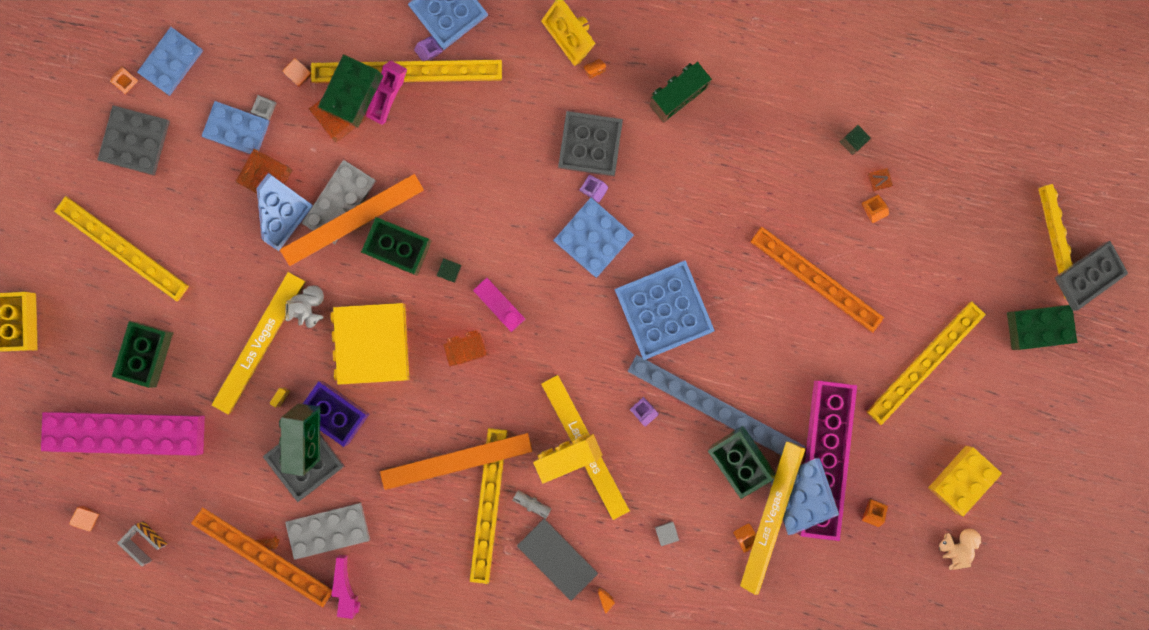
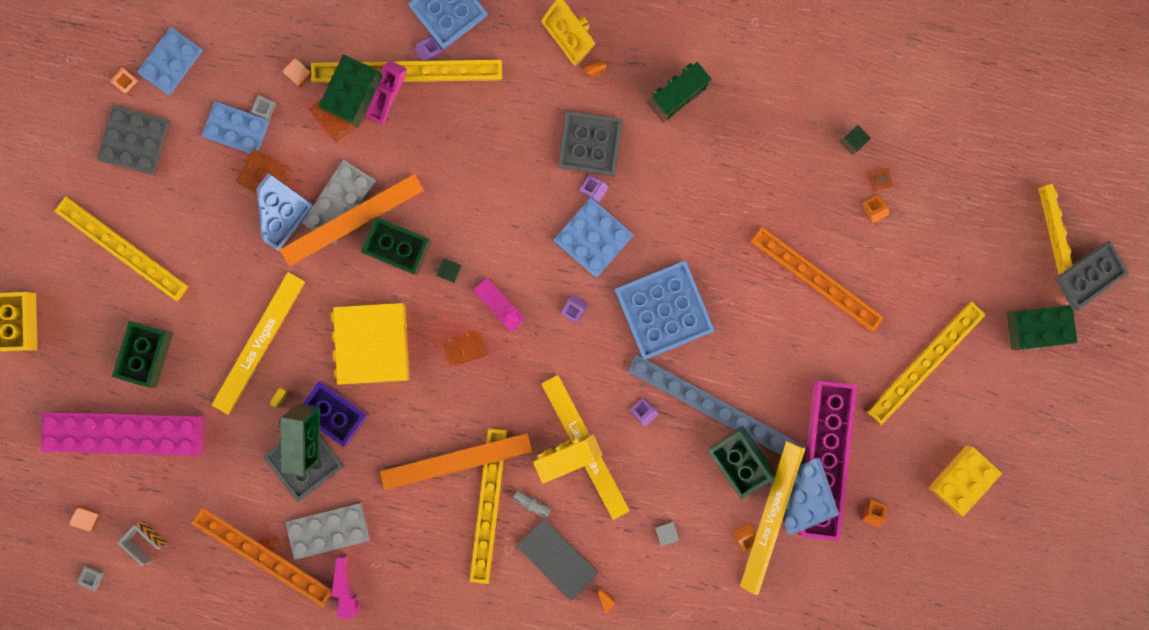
(90, 577): none -> light grey tile
(301, 306): light grey animal -> none
(574, 308): none -> medium lavender slope
(963, 552): light nougat animal -> none

